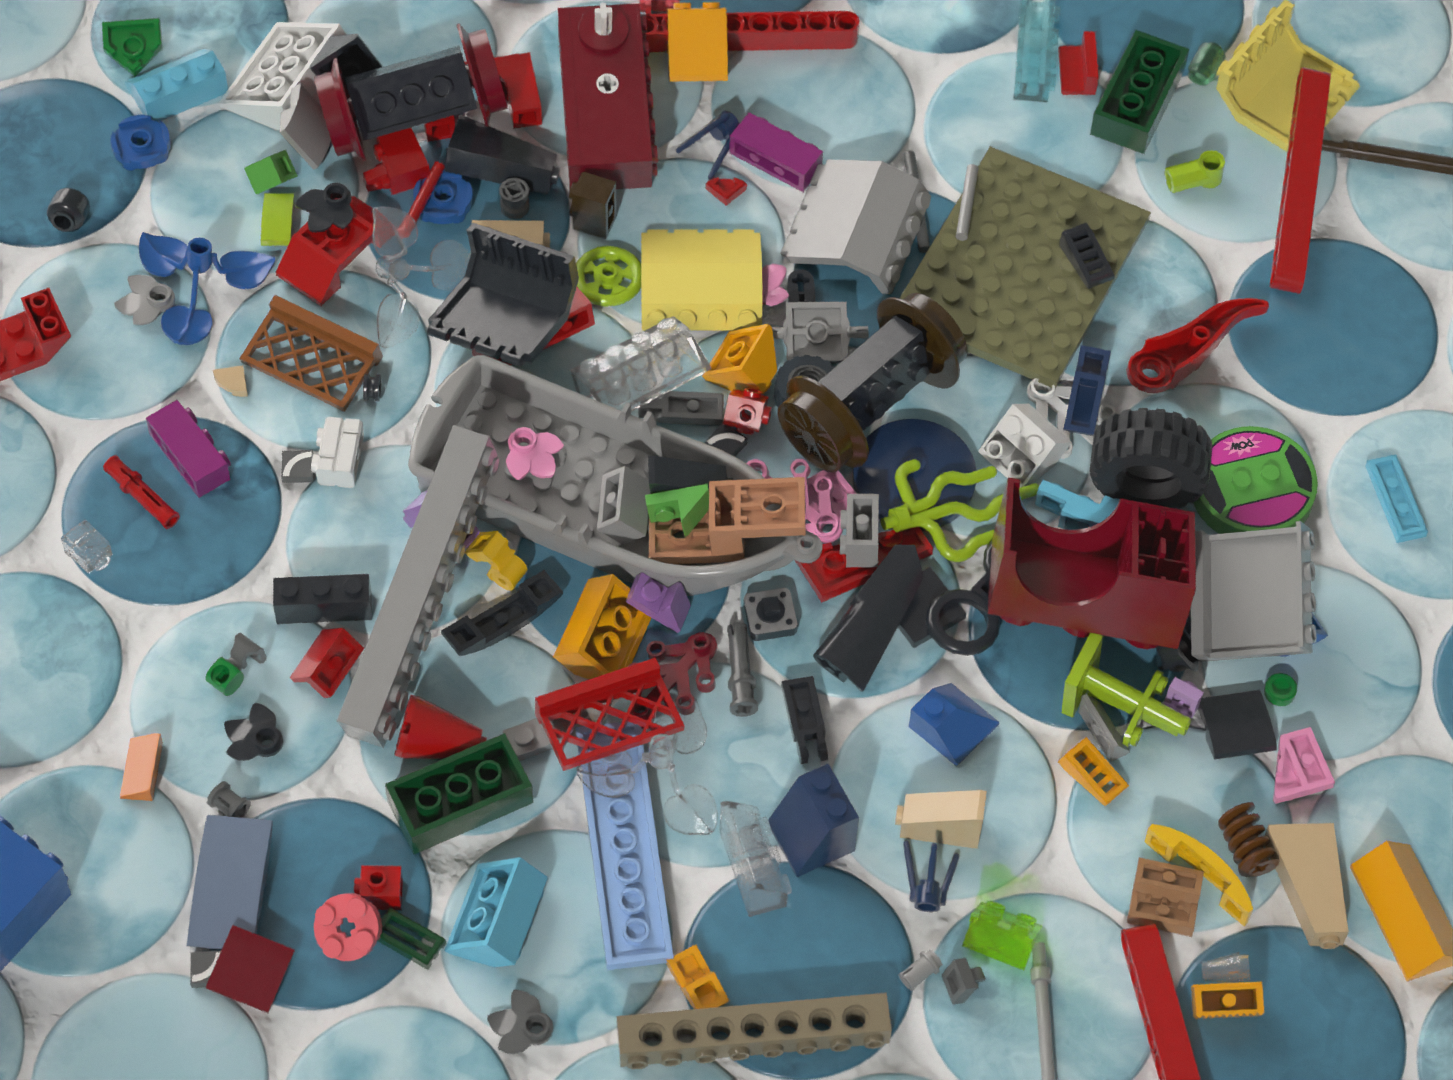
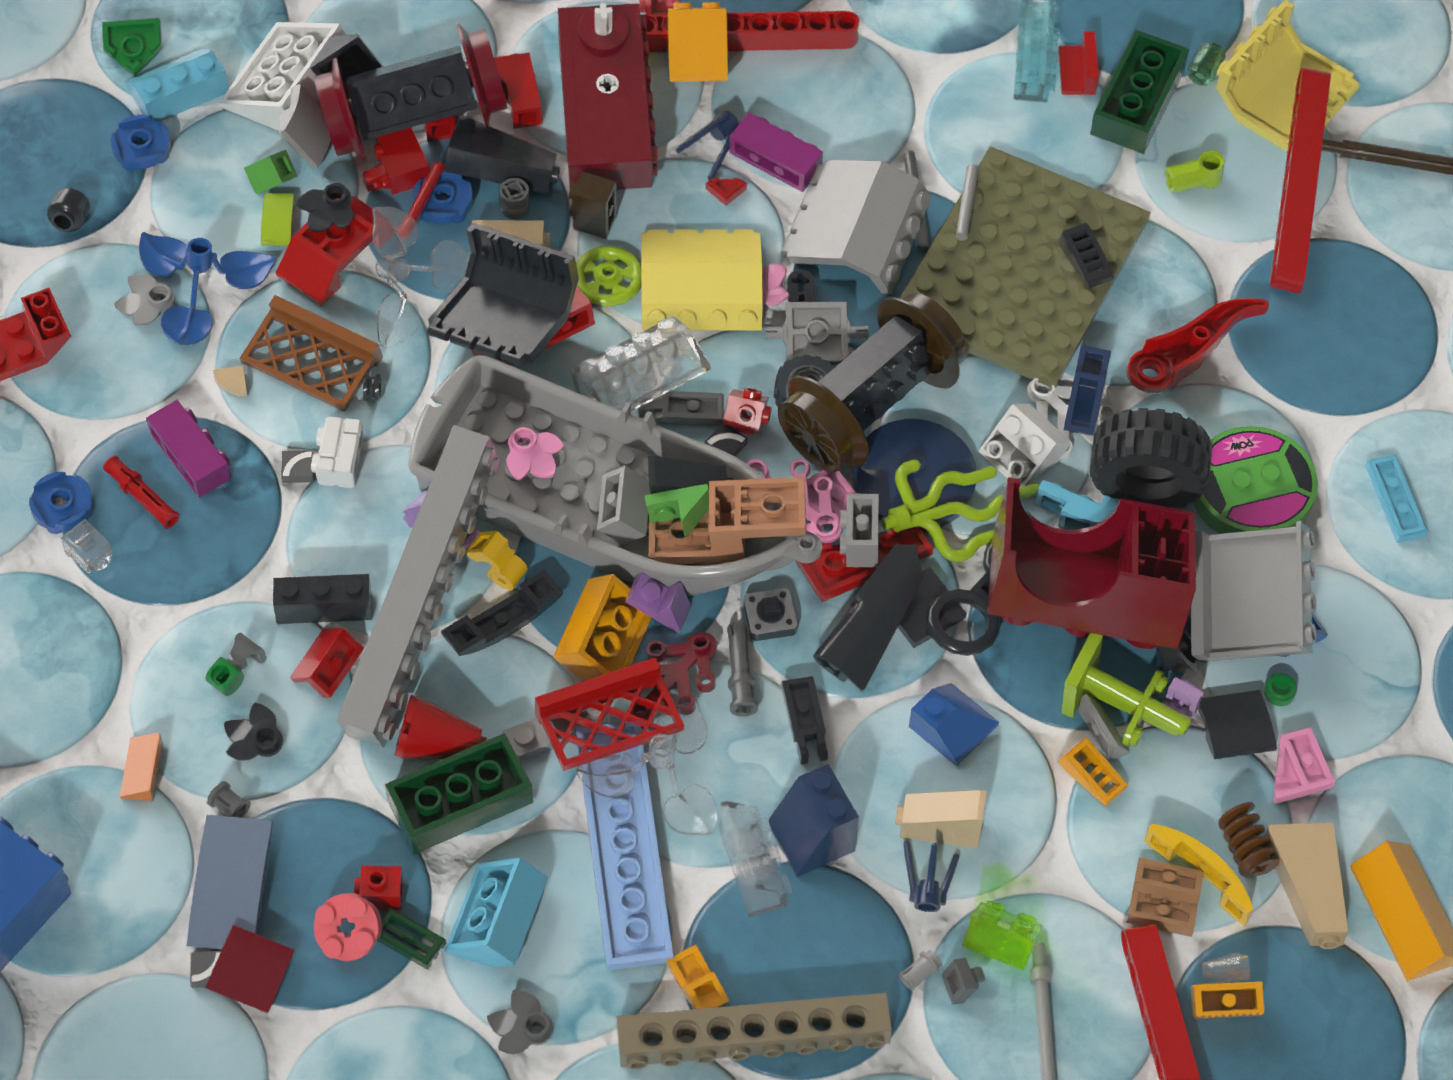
(64, 517): none -> blue plate
(744, 360): light orange slope -> none

